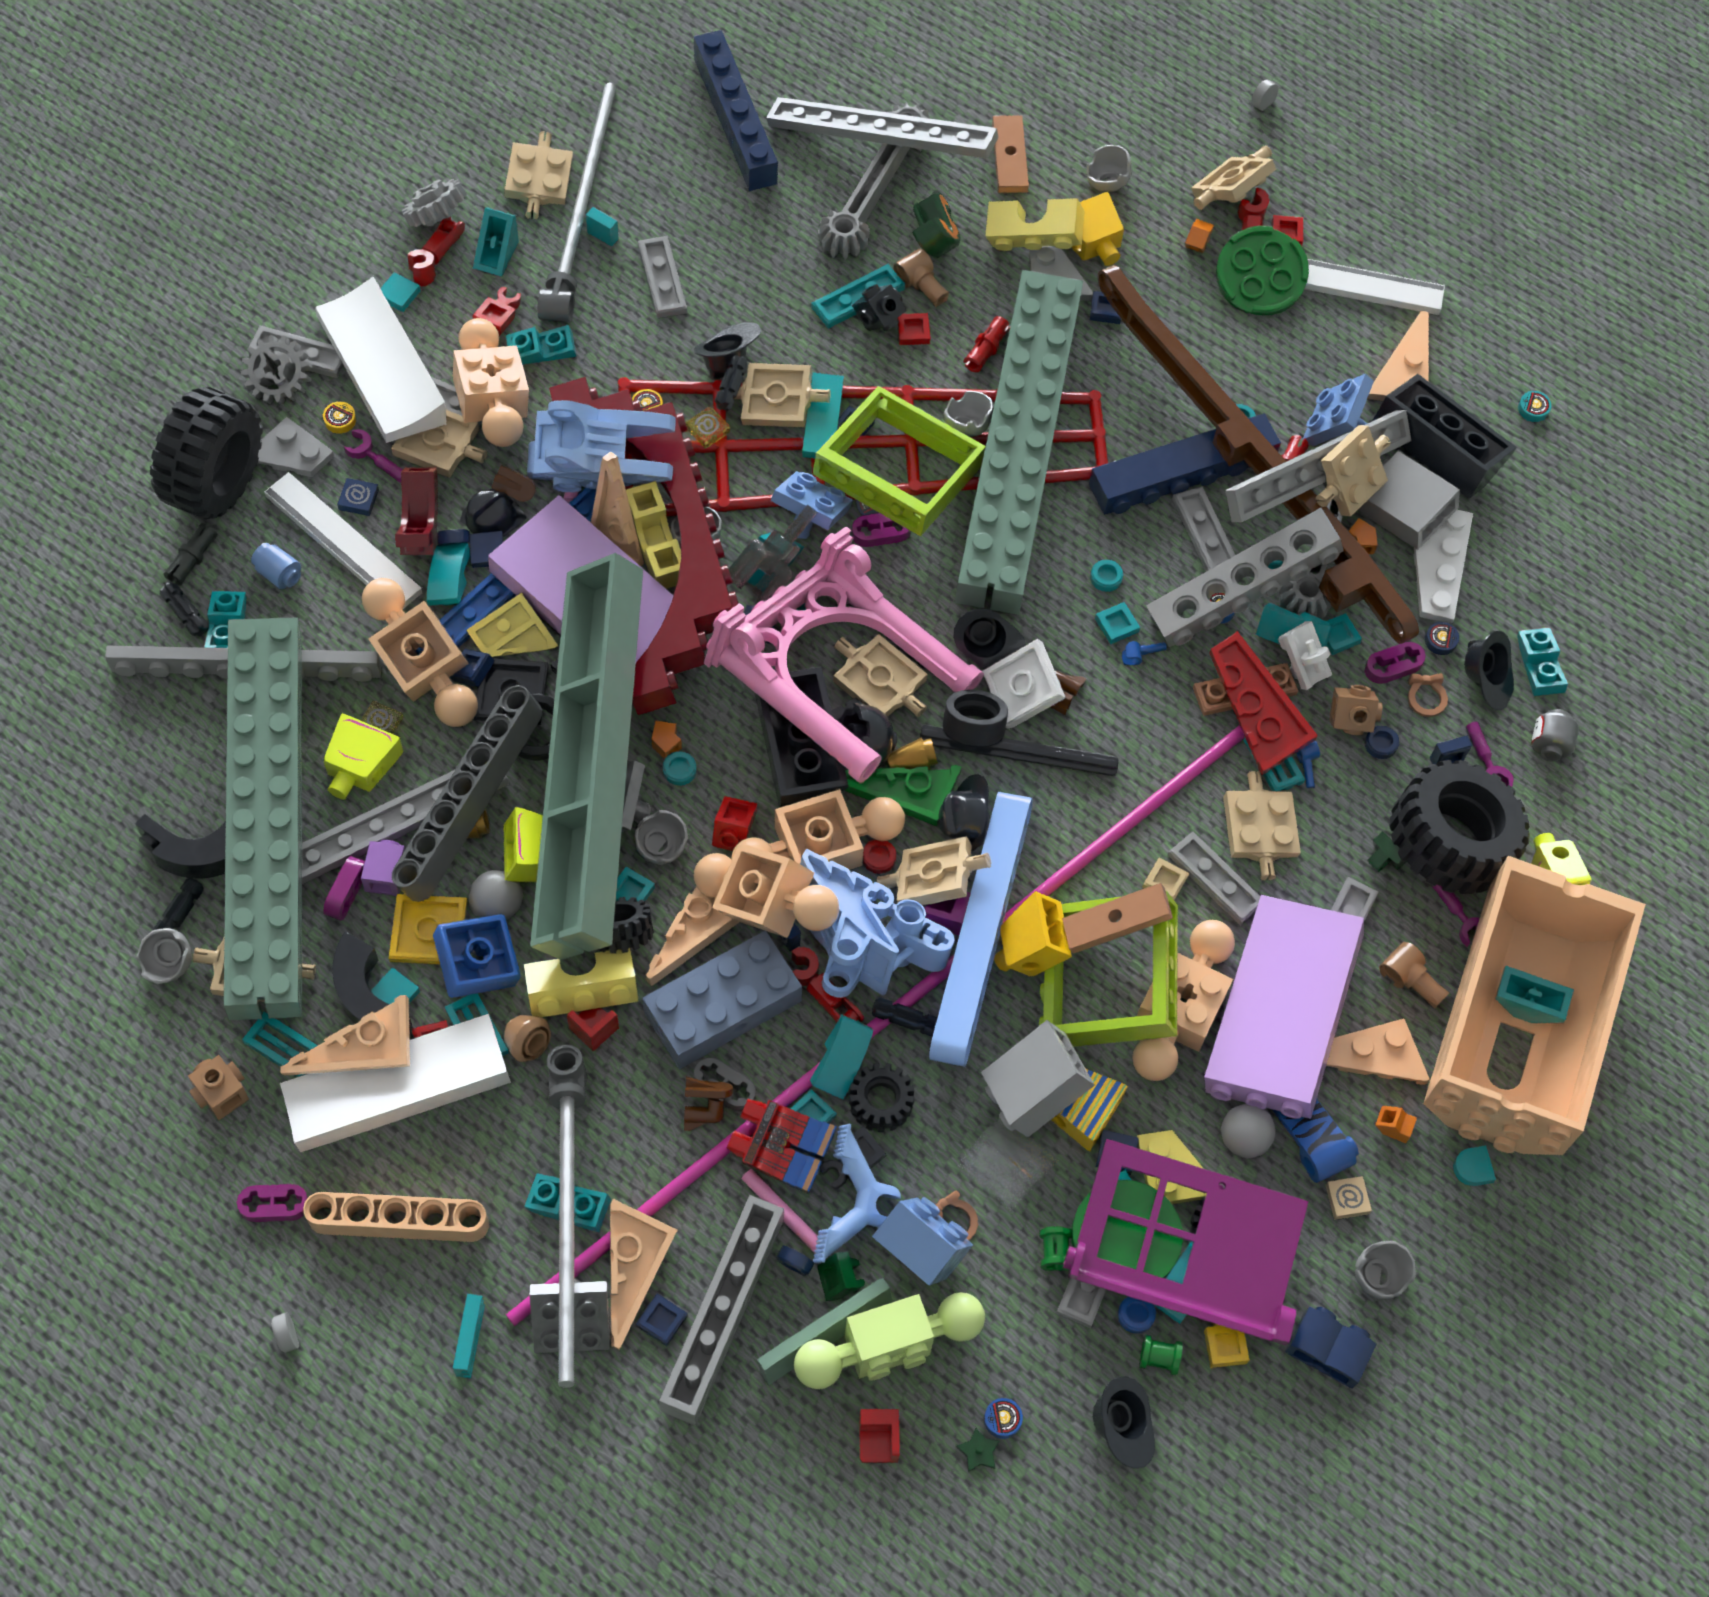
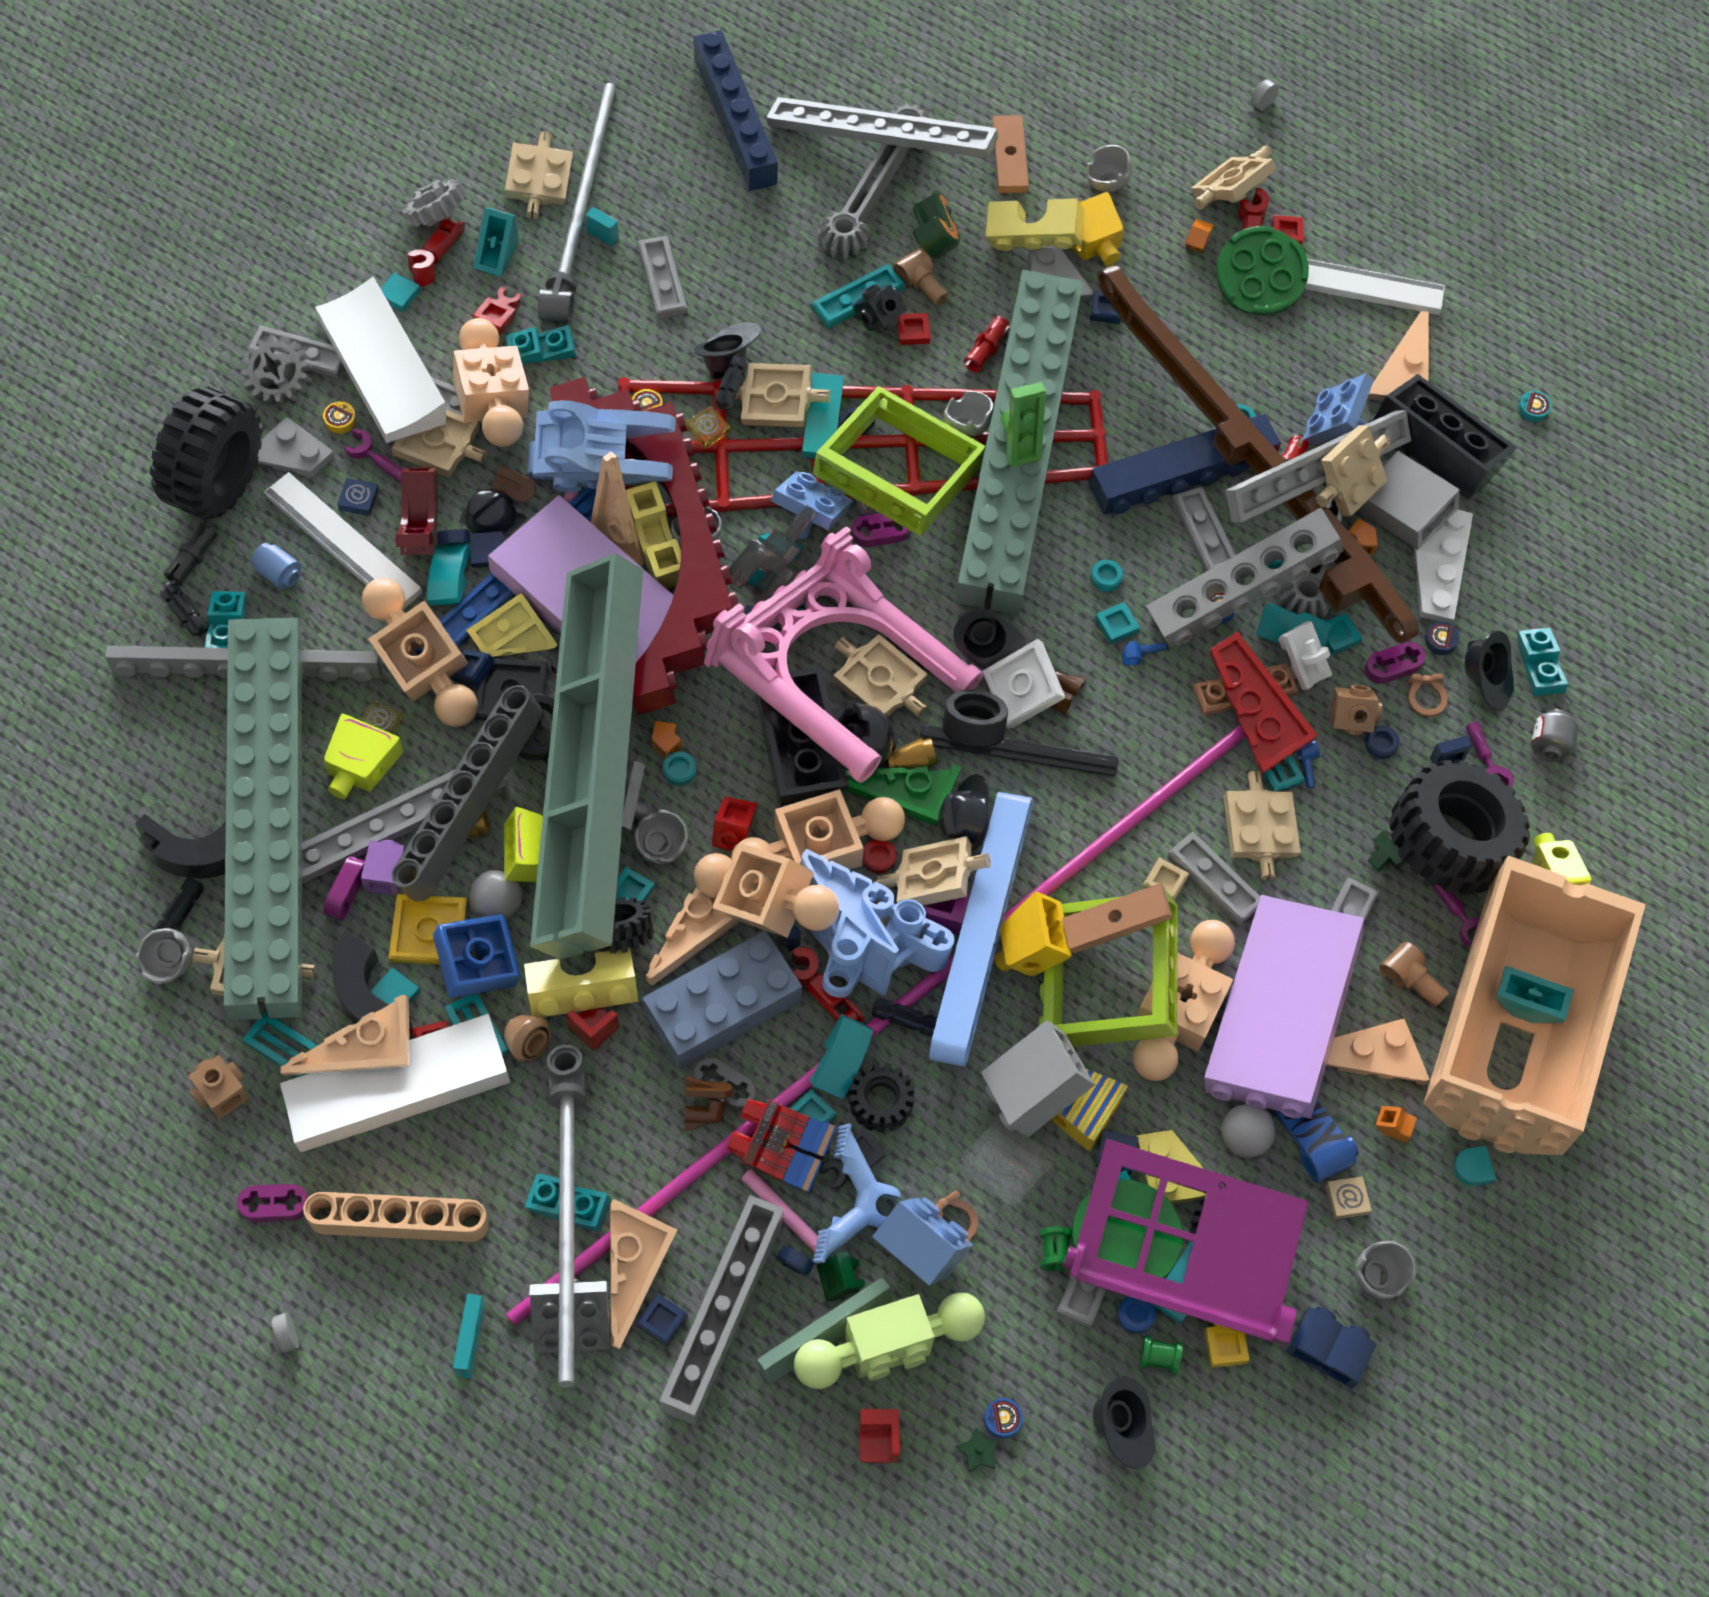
(1025, 424): none -> bright green piece

